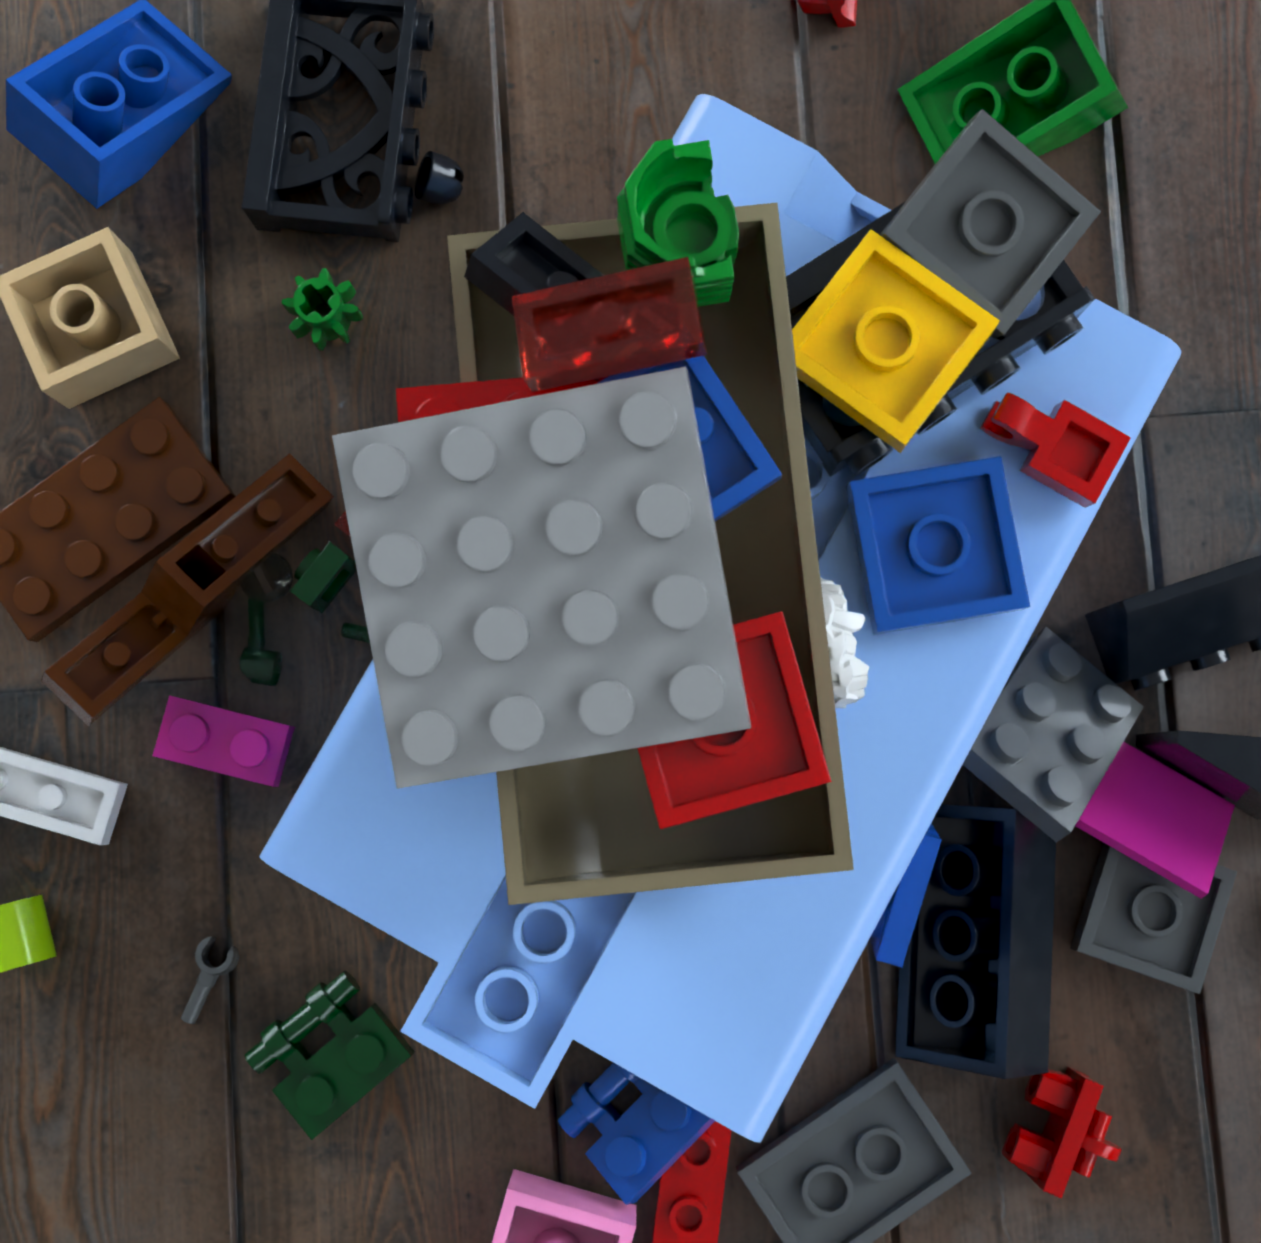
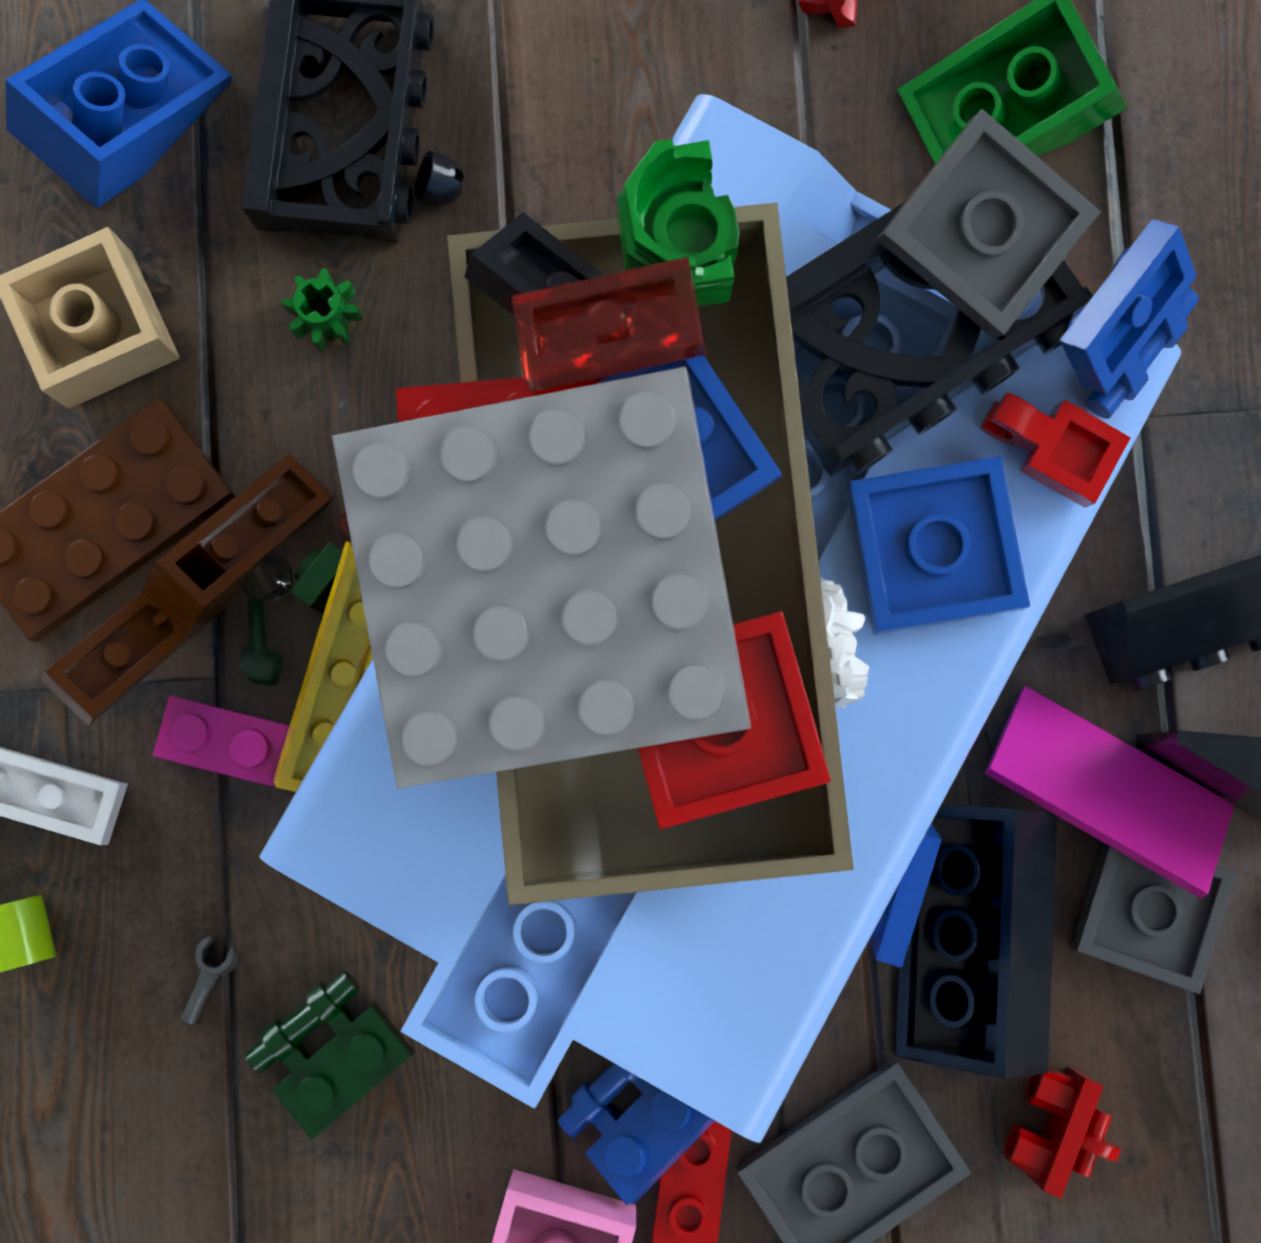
(332, 675): none -> yellow plate
(888, 340): yellow plate -> none
(1052, 734): dark grey plate -> none
(1132, 317): none -> blue plate

